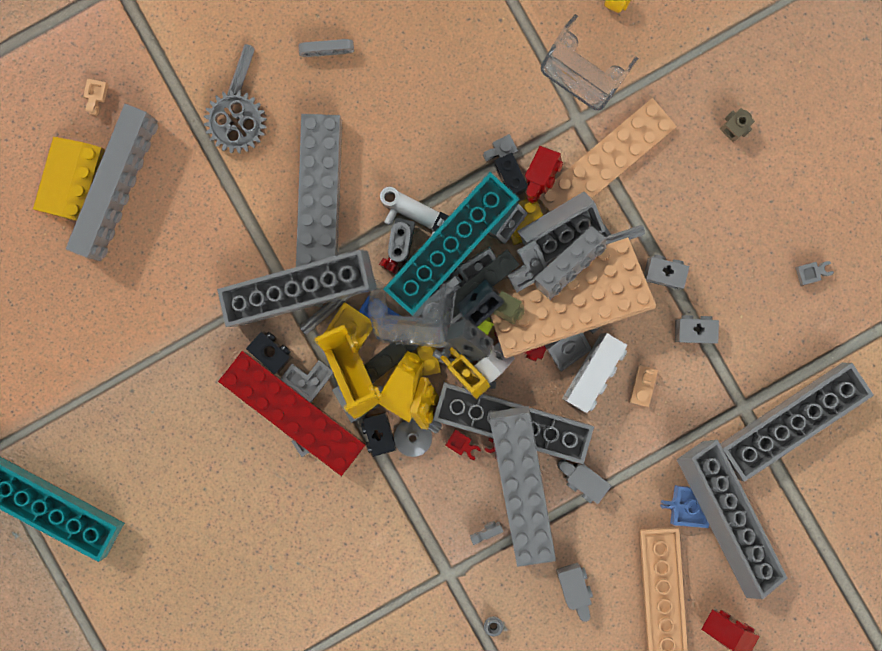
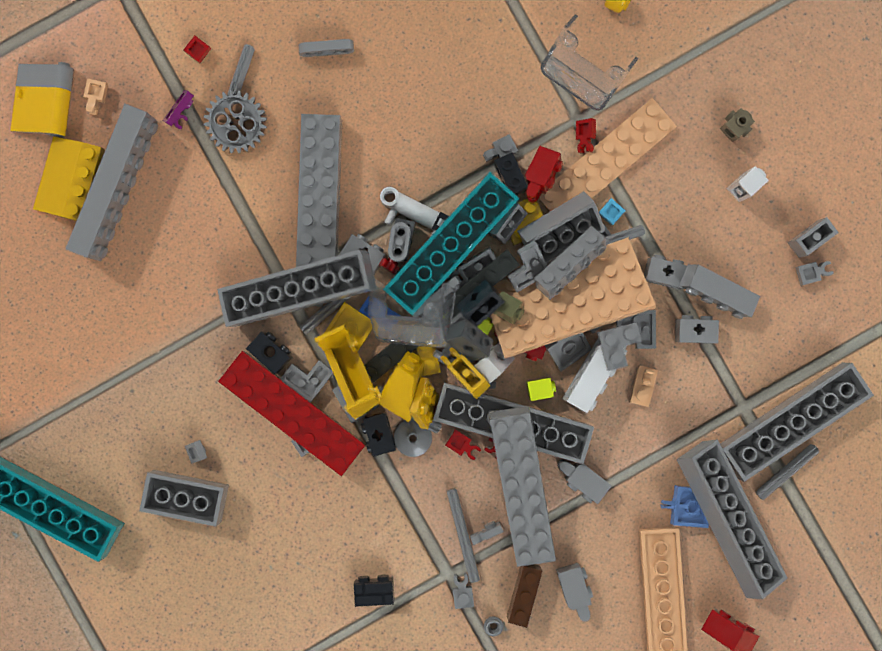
(42, 99): none -> yellow door
(182, 103): none -> magenta plate
(184, 497): none -> light grey brick
(196, 451): none -> light grey plate
(197, 49): none -> red plate
(359, 242): none -> light grey brick
(374, 591): none -> black brick
(462, 594): none -> light grey plate
(463, 535): none -> light grey axle
(524, 595): none -> reddish brown brick
(540, 388): none -> neon yellow brick
(584, 133): none -> red plate
(611, 211): none -> medium azure plate
(613, 342): none -> light grey plate
(647, 327): none -> light grey plate
(720, 291): none -> light grey brick
(748, 184): none -> white brick
(787, 471): none -> light grey axle
(813, 237): none -> light grey brick

